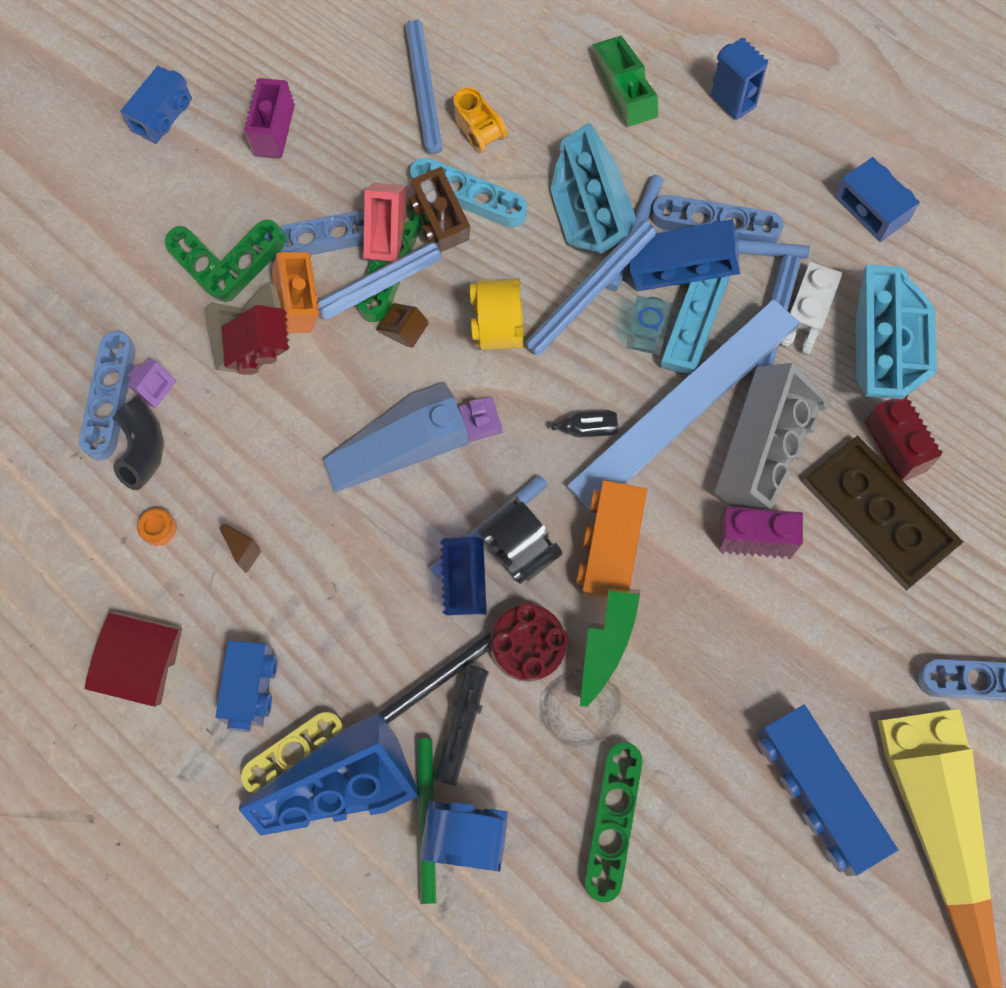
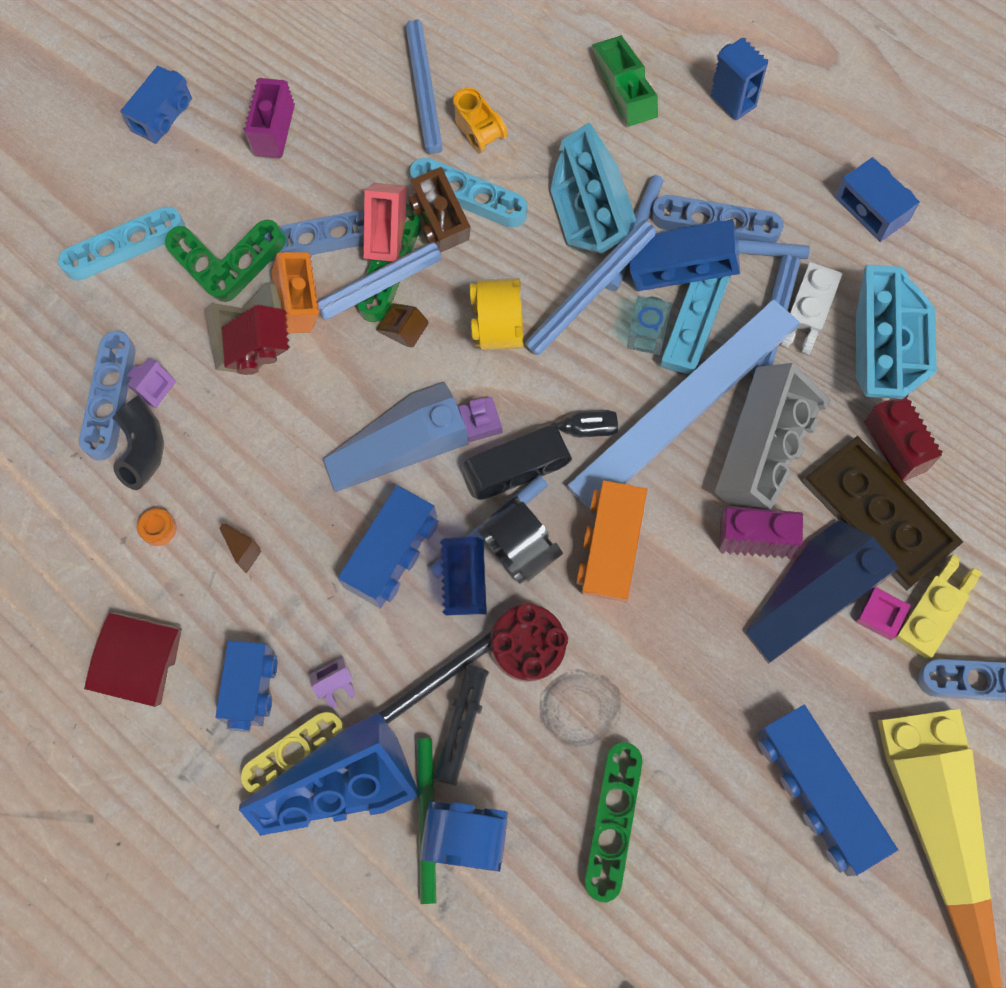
(119, 237): none -> medium azure beam
(331, 678): none -> medium lavender tile
(389, 547): none -> blue brick
(516, 462): none -> black beam
(608, 641): green slope -> none
(822, 582): none -> dark blue wedge
(883, 613): none -> dark pink tile
(936, 610): none -> light yellow hinge

